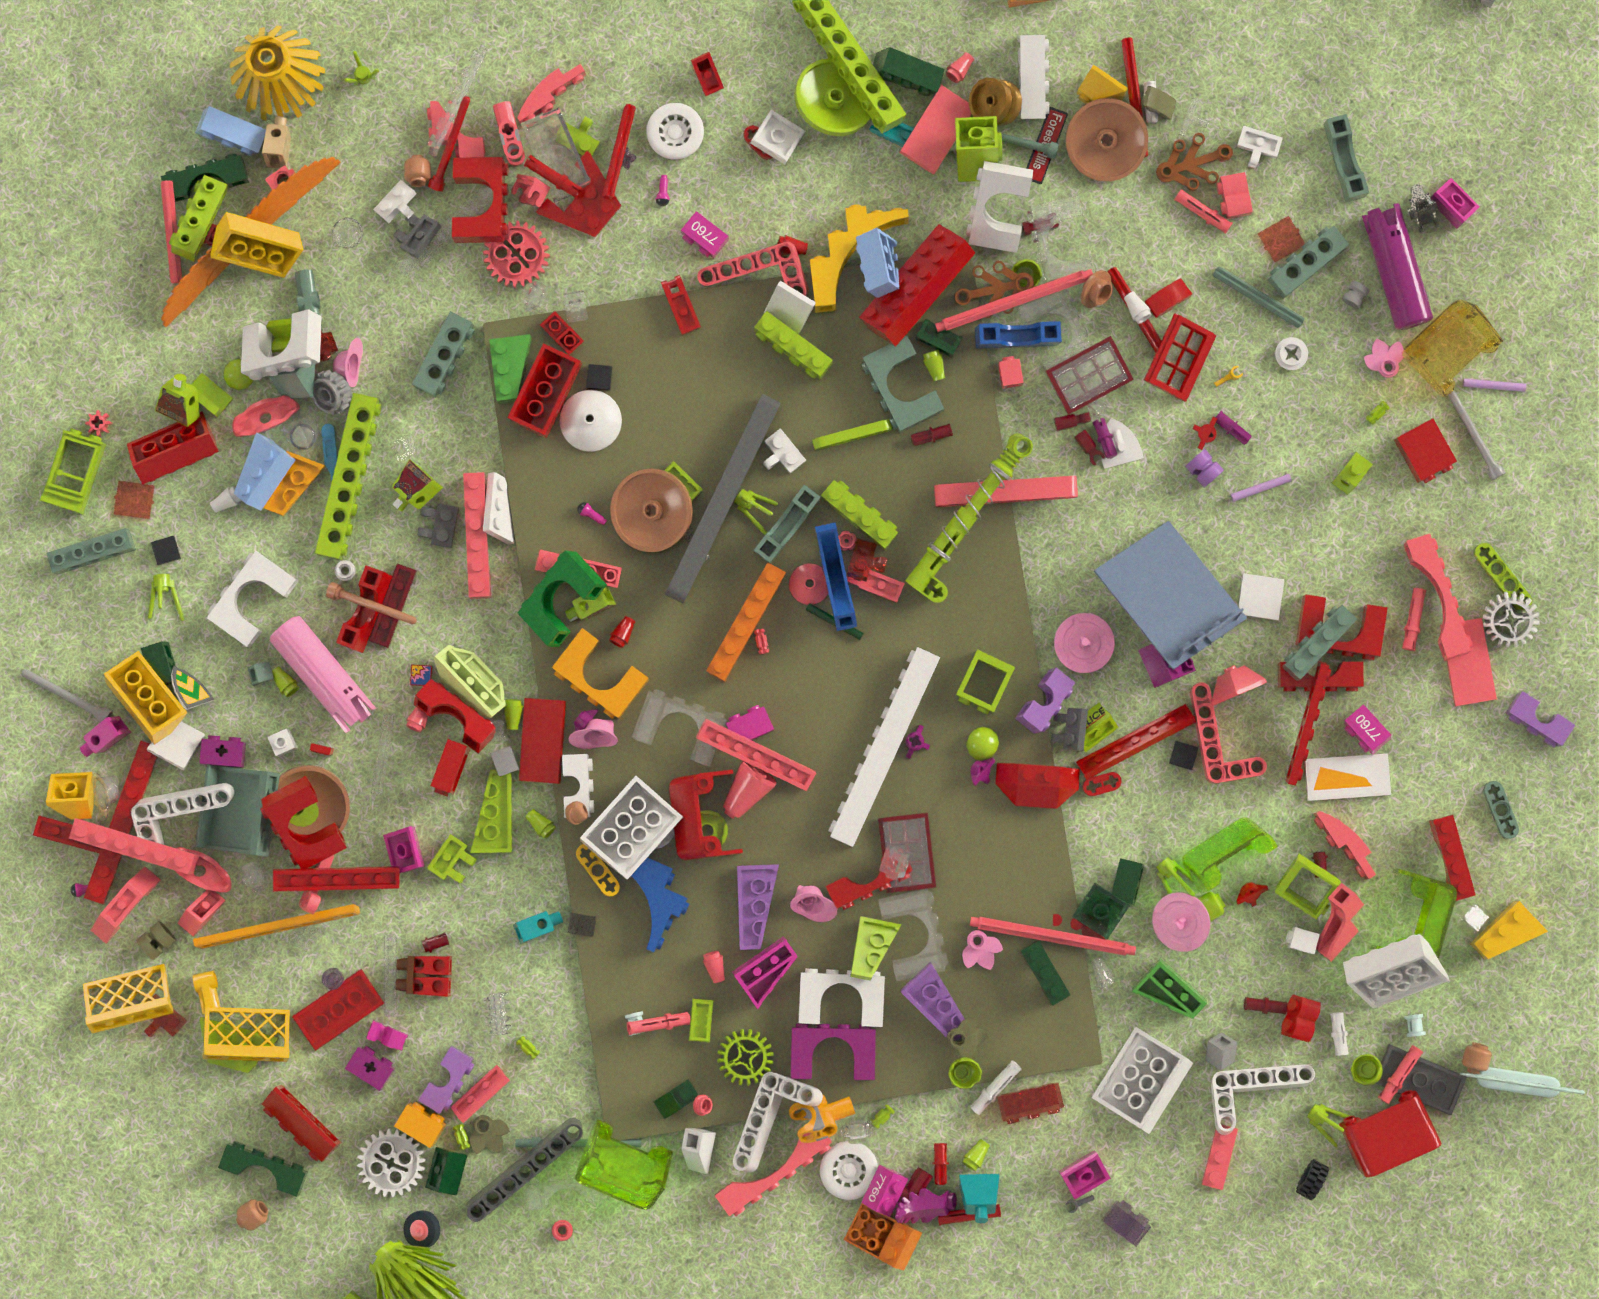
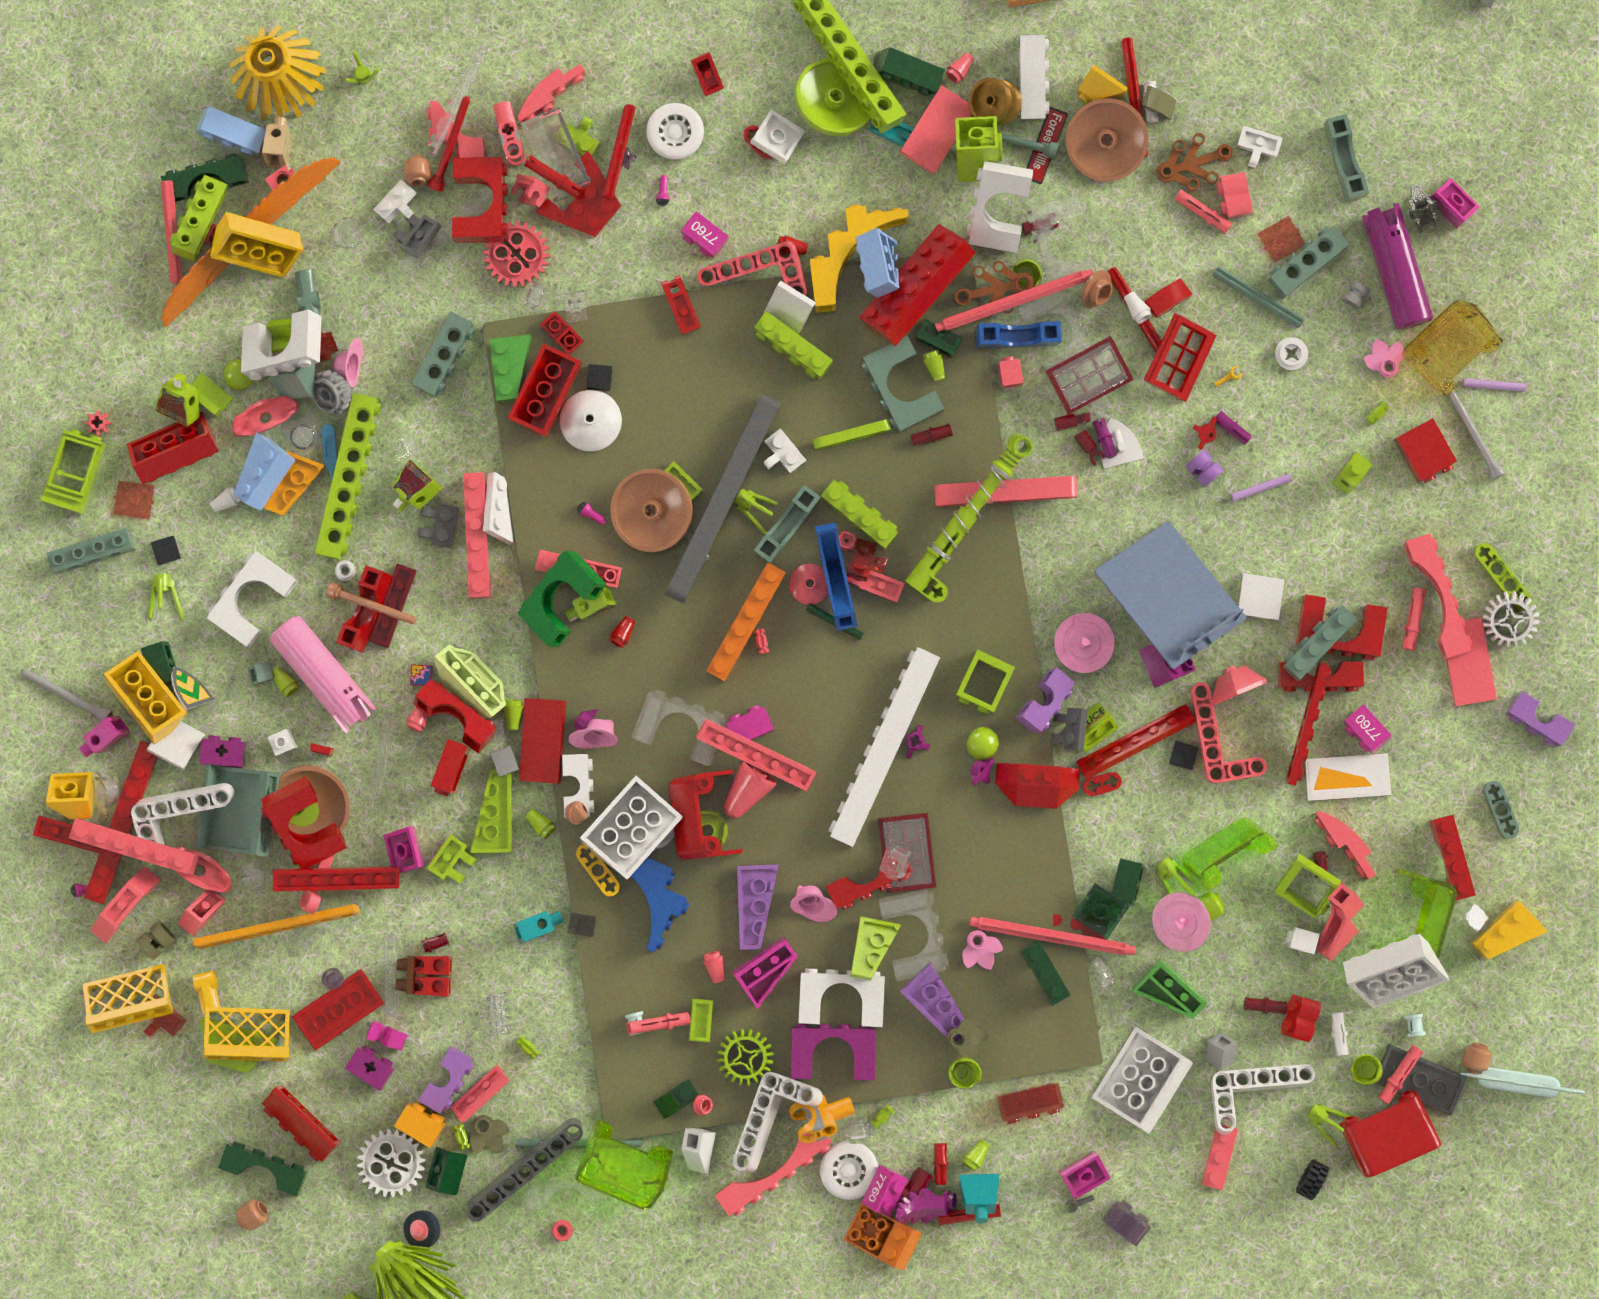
(571, 666): light orange arch -> none
(999, 1083): white pin -> none
(1250, 893): red piece -> none

